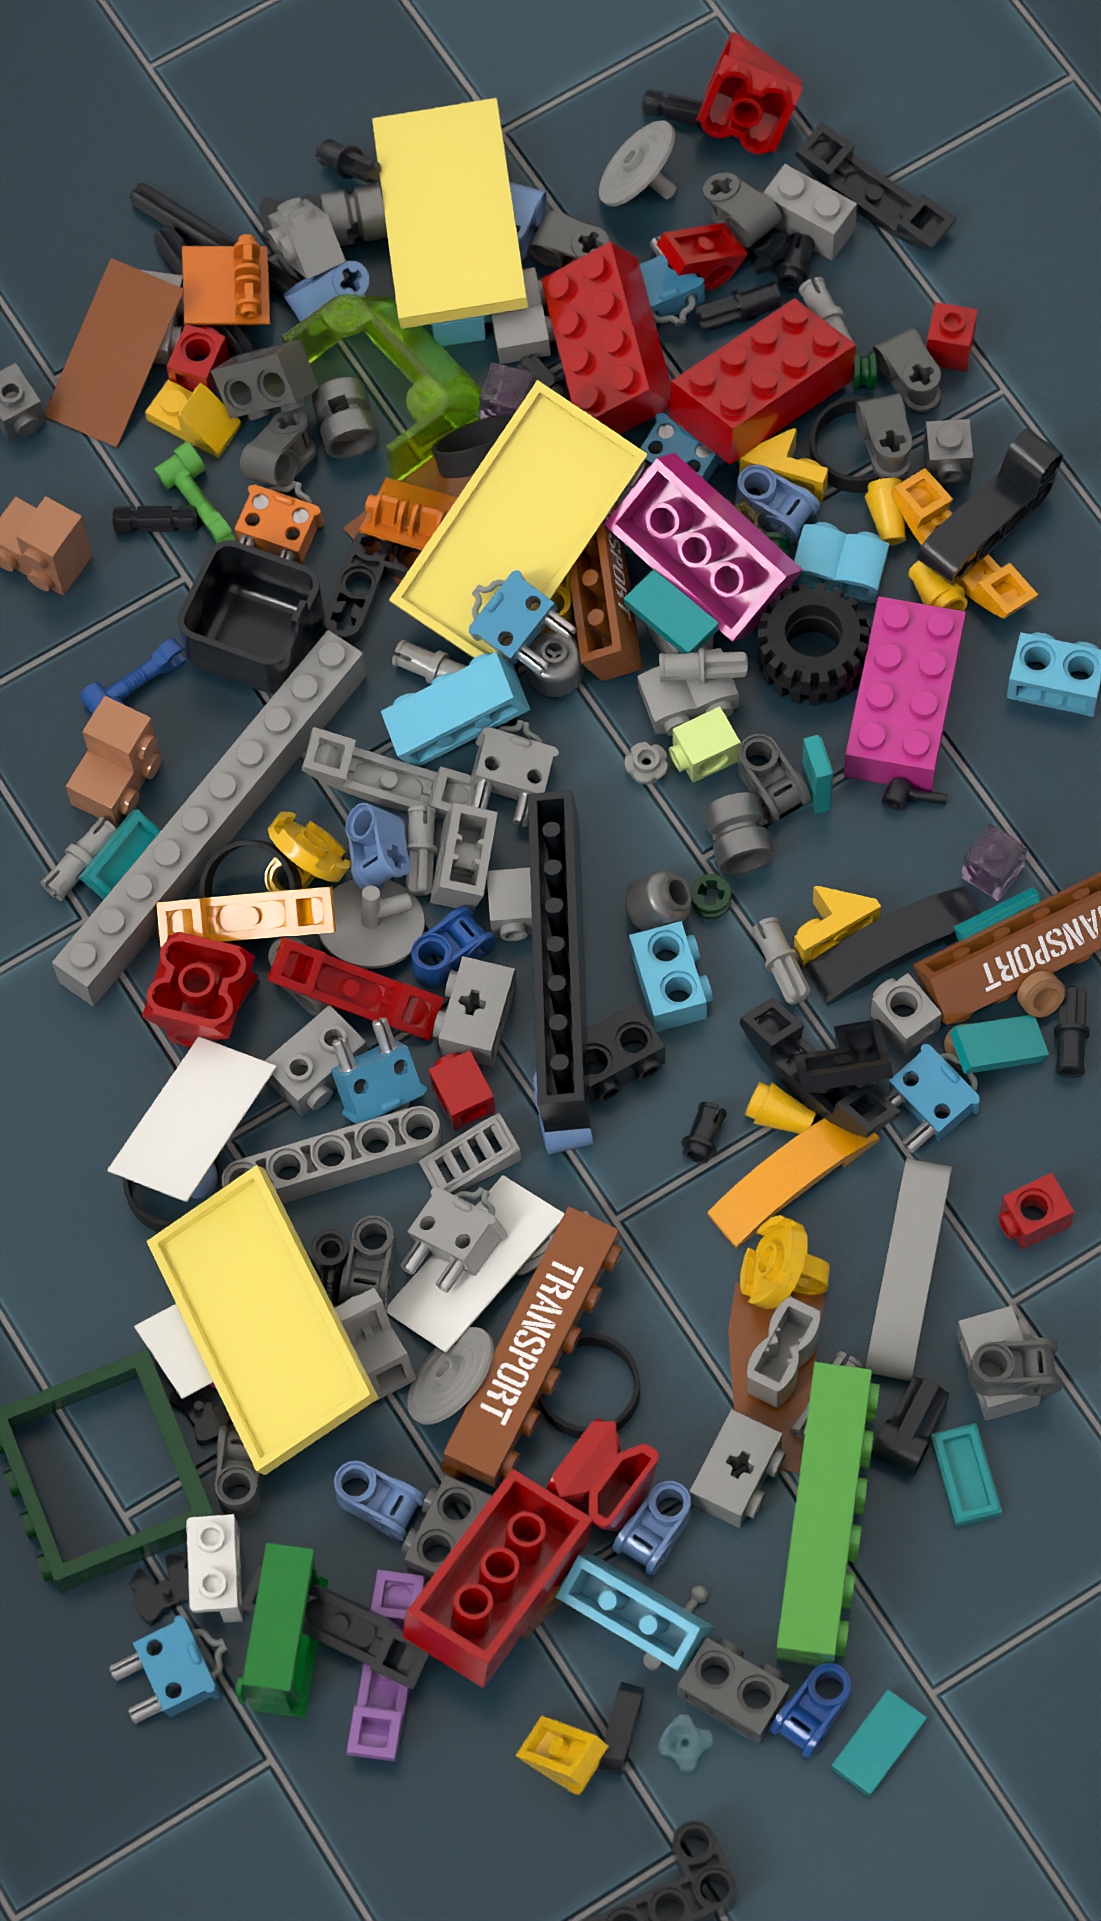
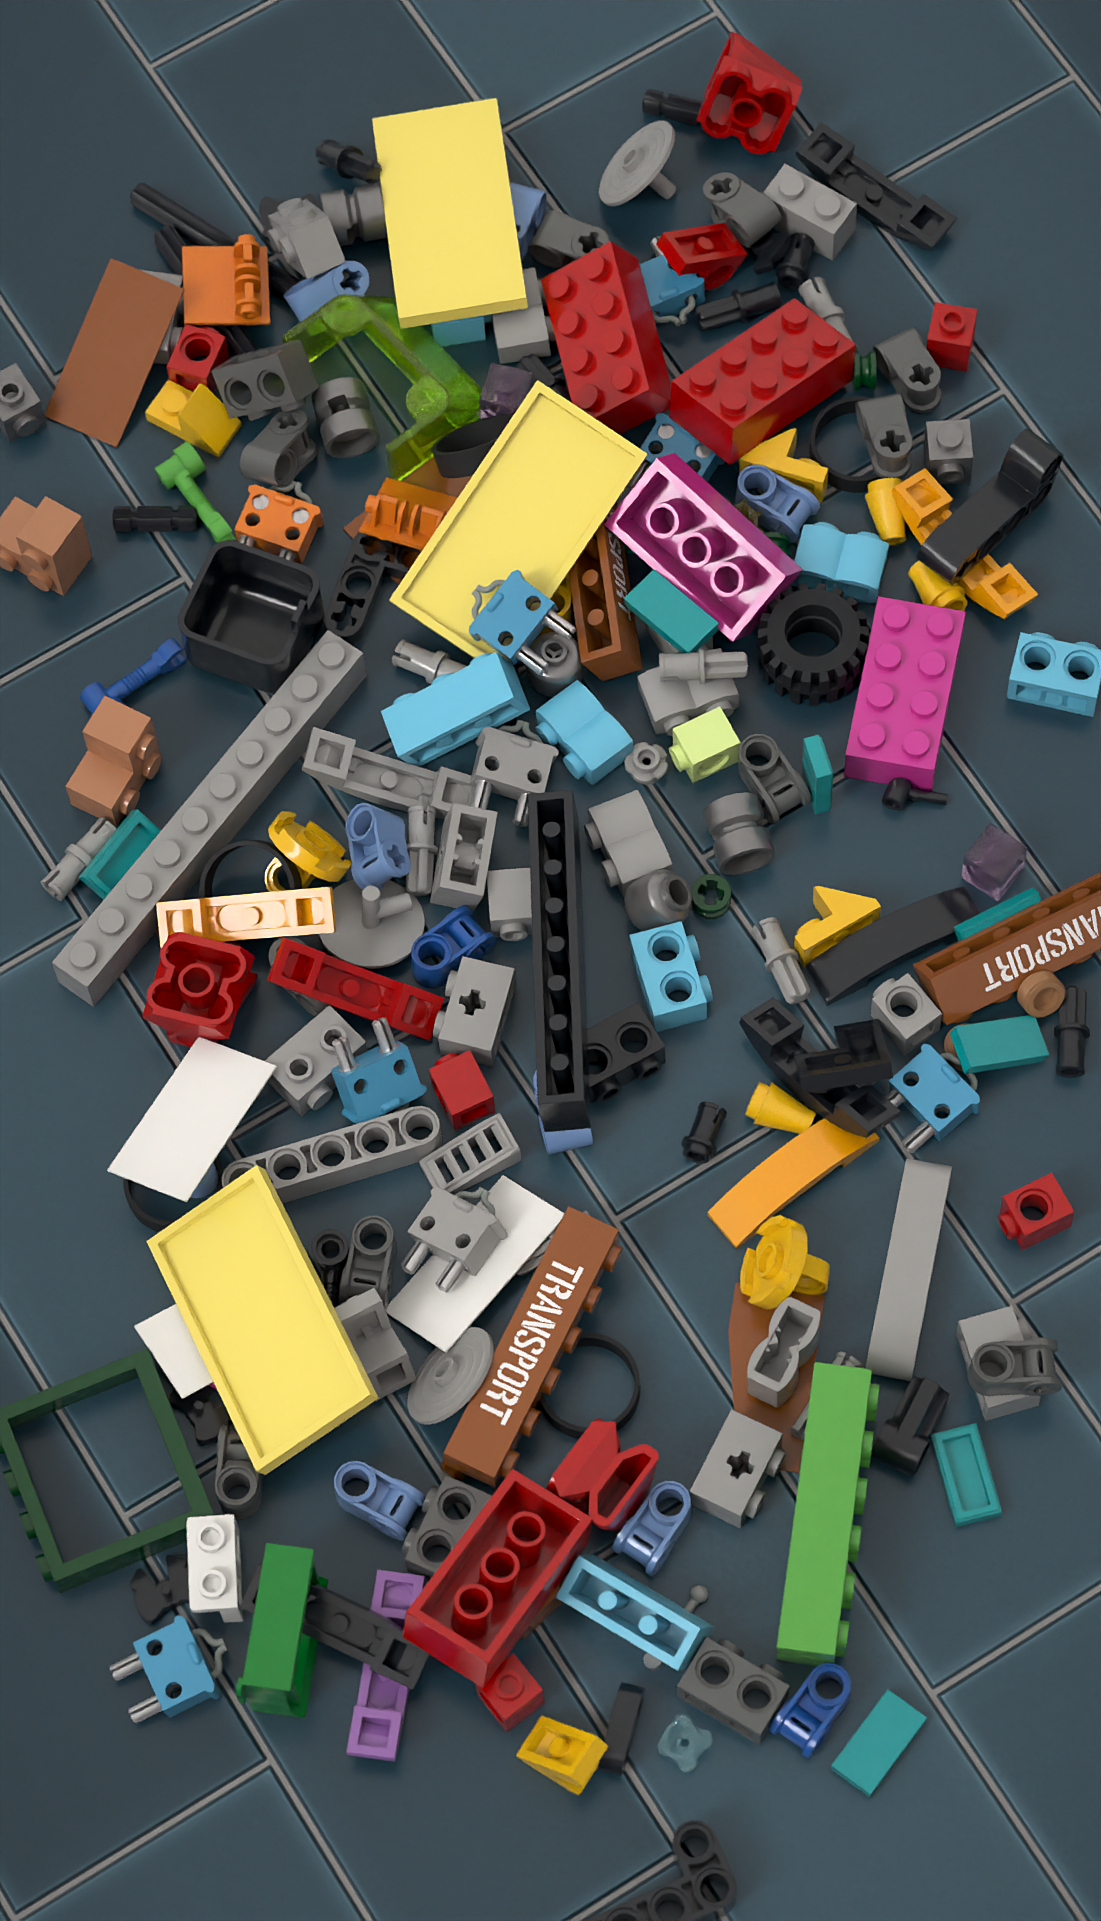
(511, 1693): none -> red brick
(583, 732): none -> medium azure brick
(626, 839): none -> light grey brick

